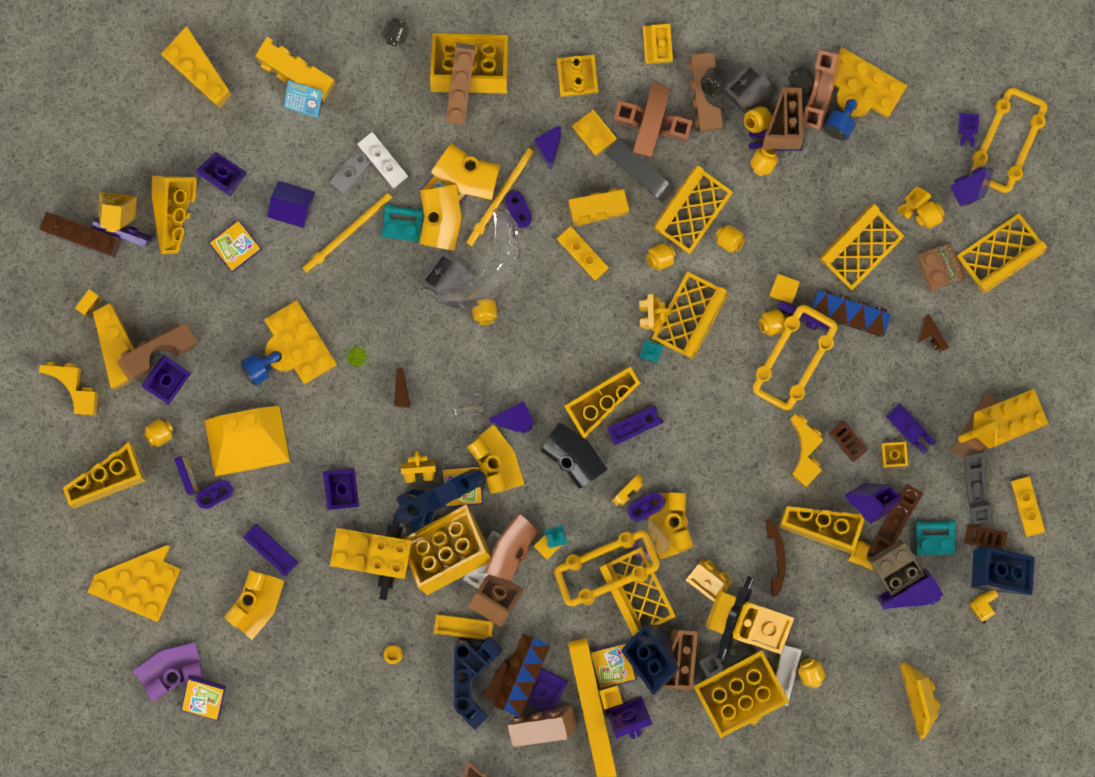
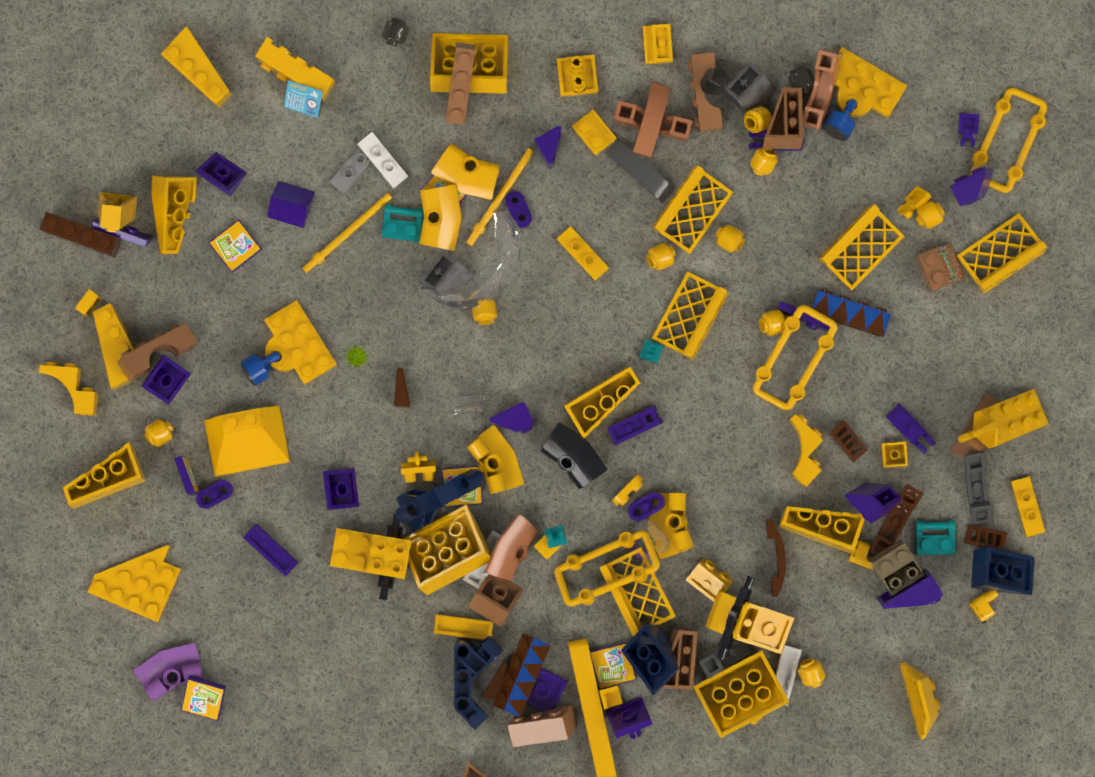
(266, 594): yellow panel -> none
(393, 654): yellow plate -> none
(598, 206): yellow wedge -> none
(656, 313): yellow hips -> none
(784, 289): yellow piece -> none
(929, 329): reddish brown slope -> none

